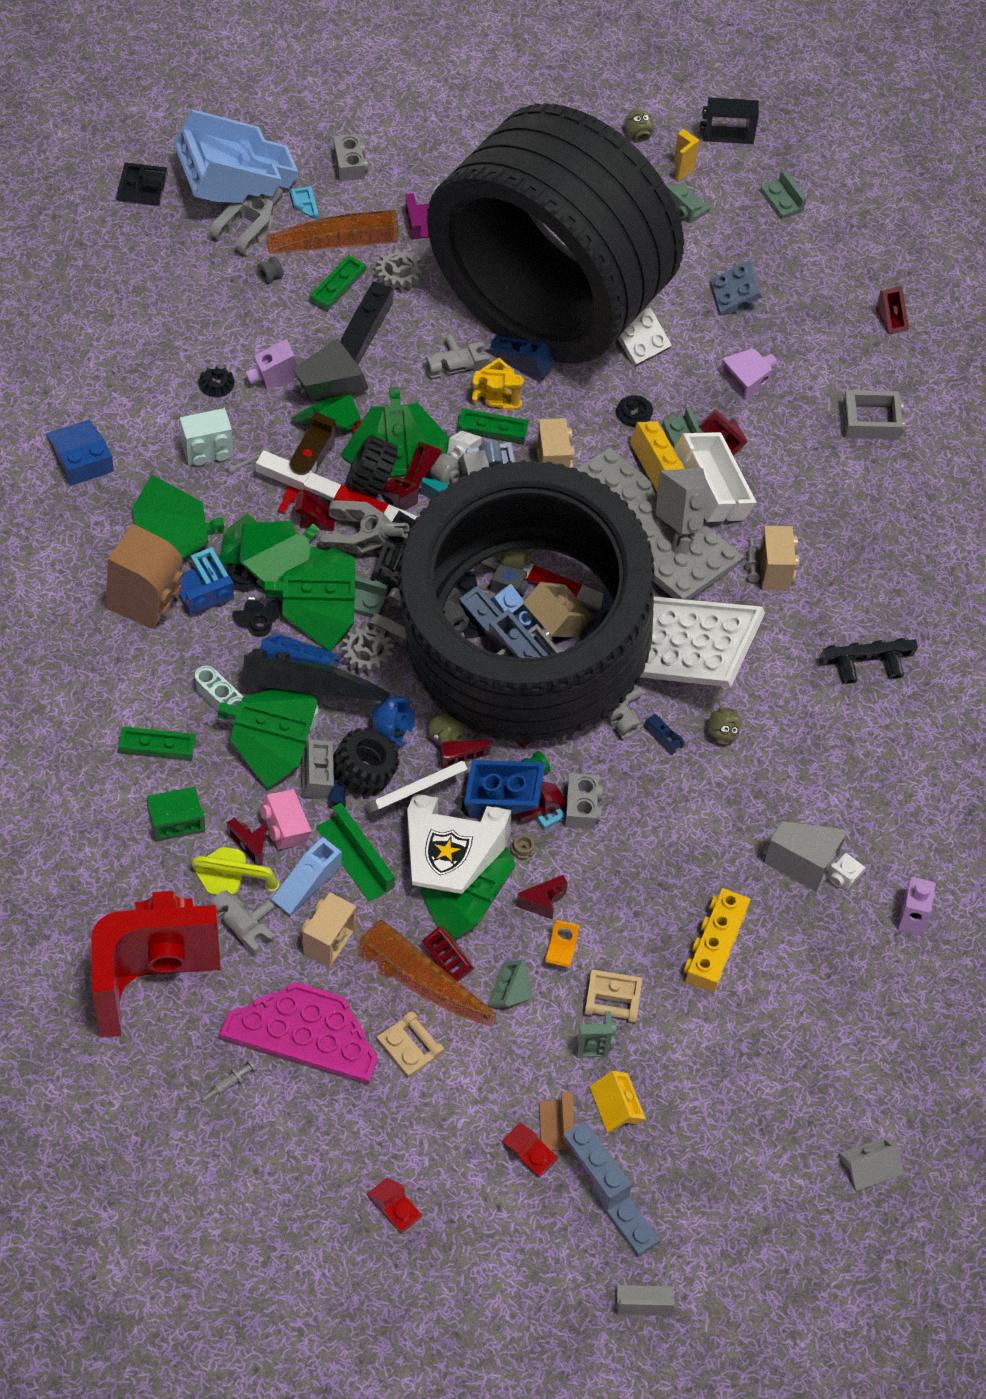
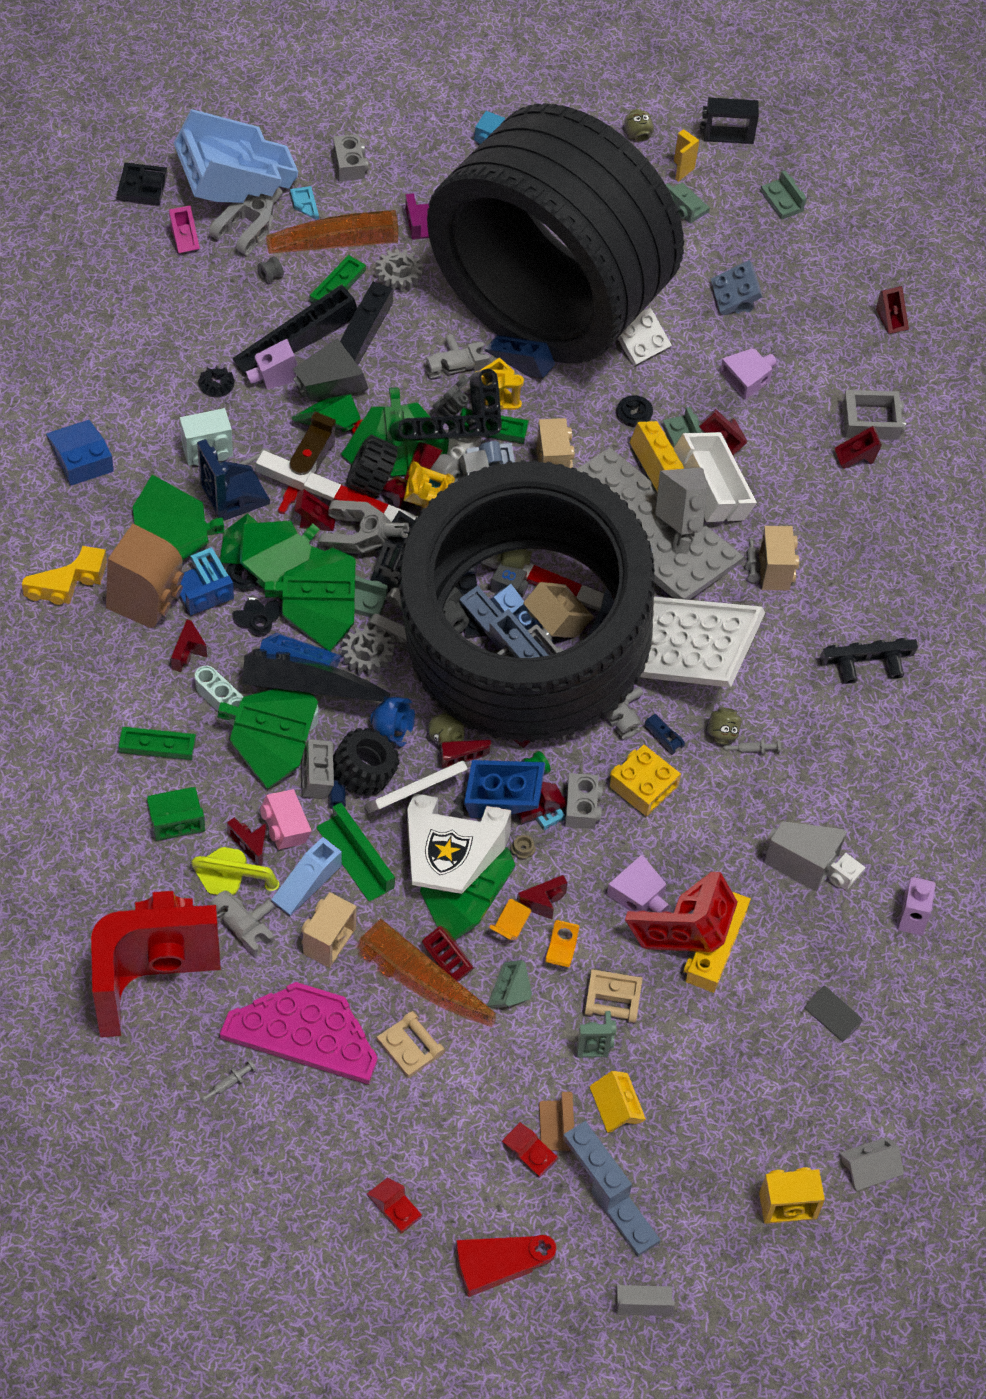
(60, 583): none -> yellow arch
(183, 229): none -> dark pink slope
(188, 642): none -> dark red slope
(228, 485): none -> dark blue bracket
(304, 327): none -> black slope
(419, 489): none -> yellow piece
(454, 400): none -> dark grey hinge
(456, 424): none -> black beam
(487, 125): none -> dark azure brick
(500, 1260): none -> red piece
(511, 920): none -> light orange bracket
(639, 887): none -> lavender torso
(644, 779): none -> yellow brick
(680, 931): none -> red bracket
(755, 747): none -> light grey piece
(791, 1195): none -> yellow brick
(833, 1013): none -> dark grey slope
(861, 446): none -> dark red slope

